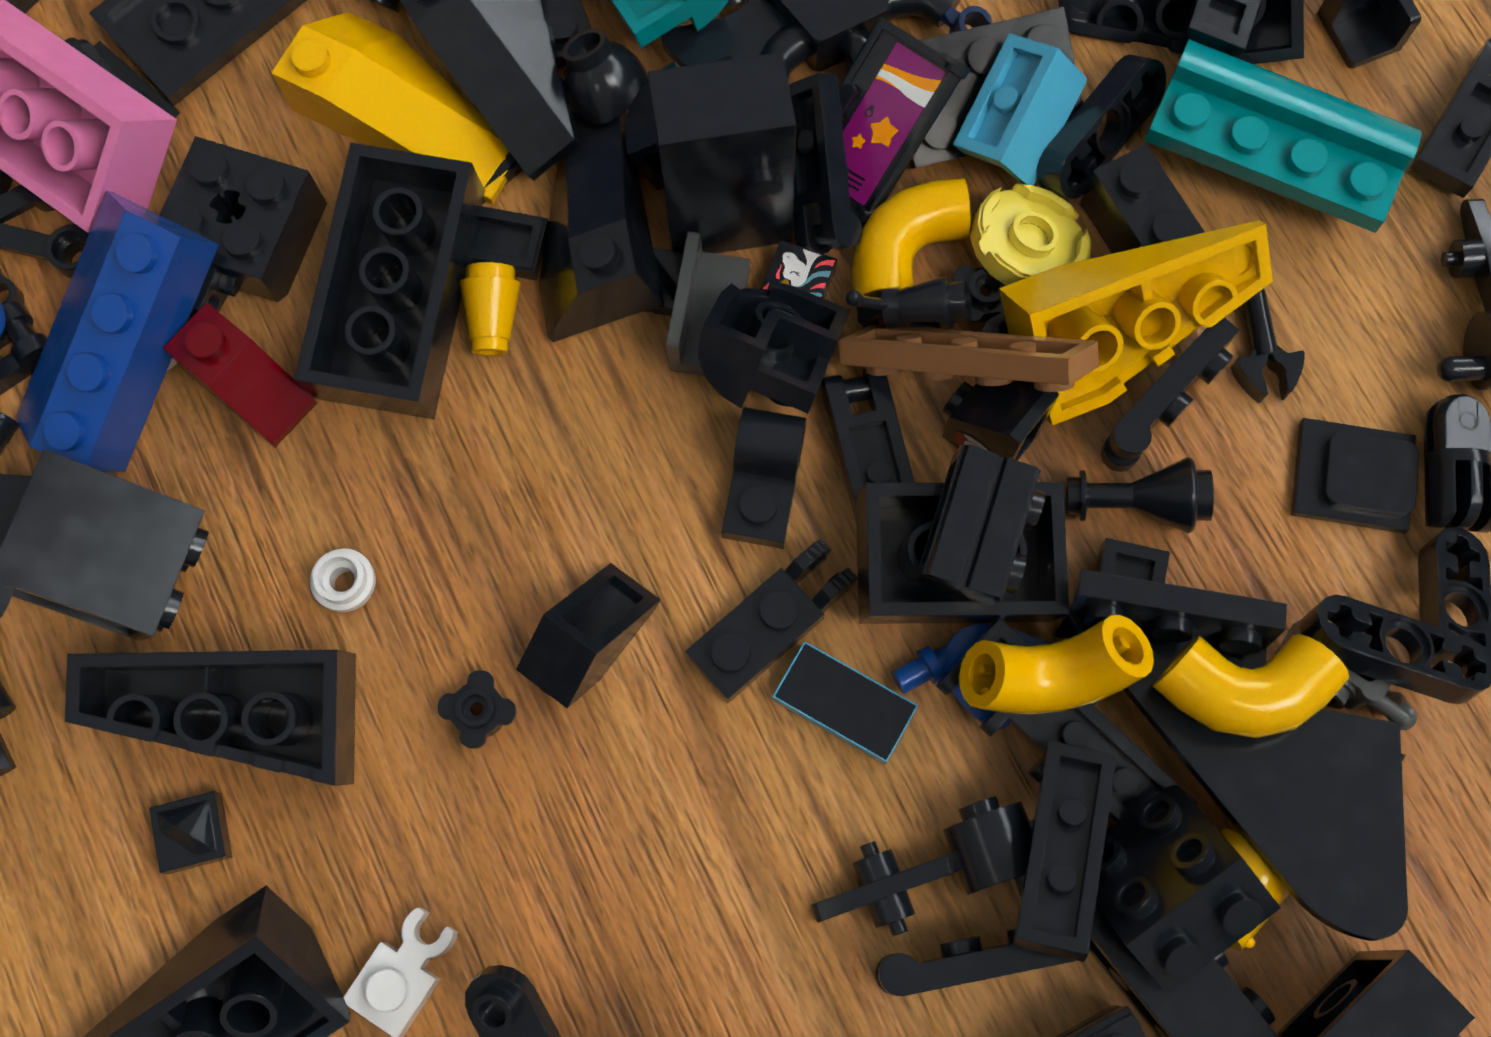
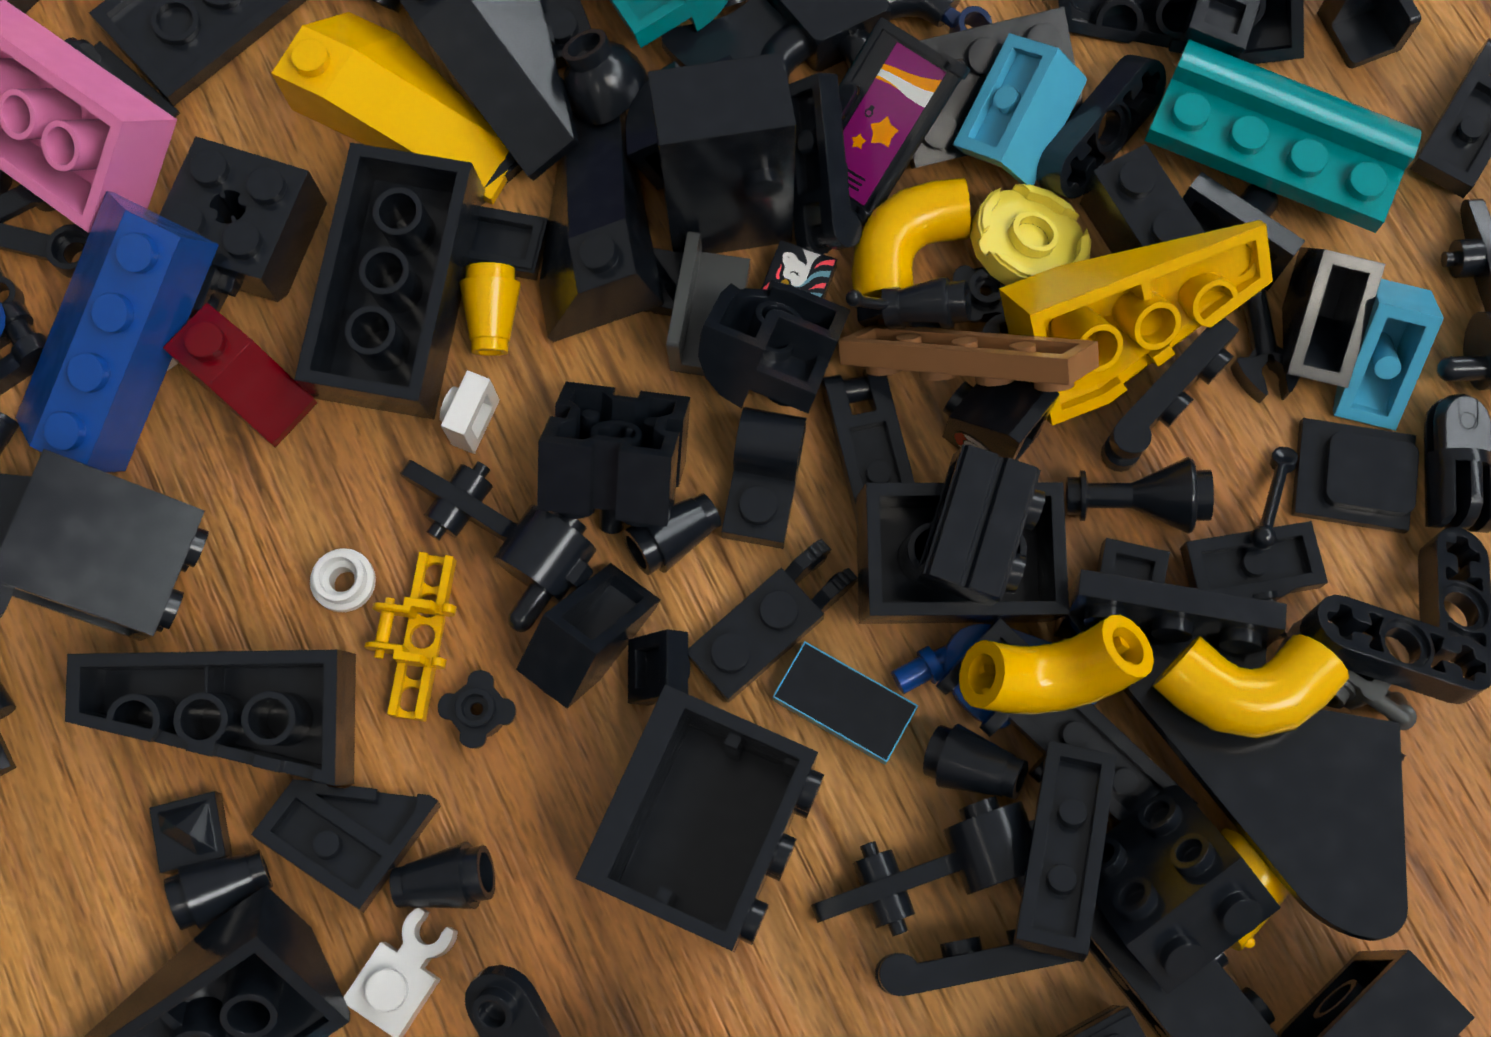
(213, 887): none -> black cone
(345, 834): none -> black wing
(407, 653): none -> yellow piece
(446, 879): none -> black cone
(468, 411): none -> white plate
(539, 550): none -> black piece
(613, 456): none -> black brick
(657, 661): none -> black plate
(664, 546): none -> black cone
(702, 819): none -> black container
(972, 763): none -> black cone
(1220, 208): none -> black tile
(1238, 568): none -> black plate
(1283, 462): none -> black hinge
(1327, 314): none -> black slope
(1390, 355): none -> medium azure slope

